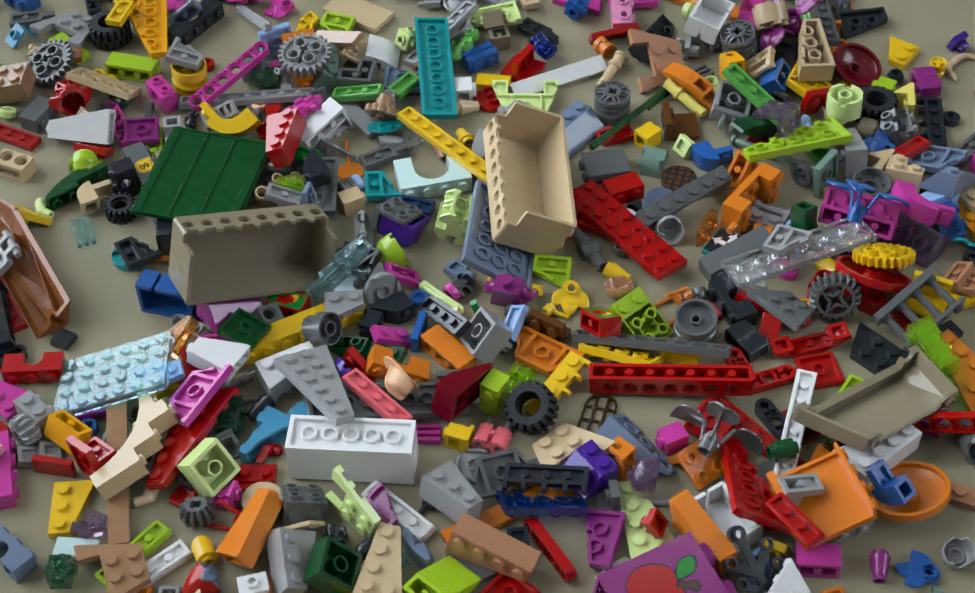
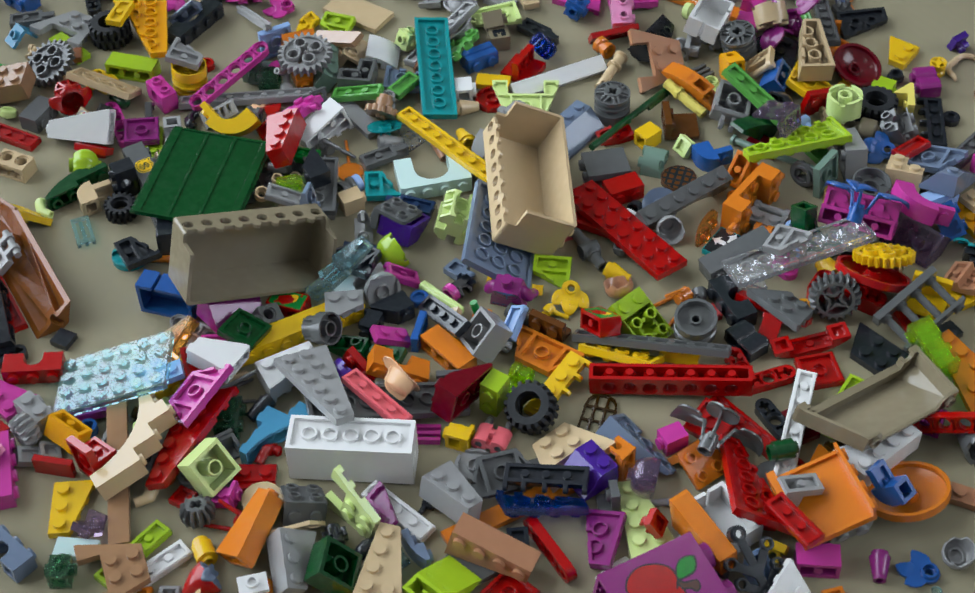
(879, 159): tan slope -> none

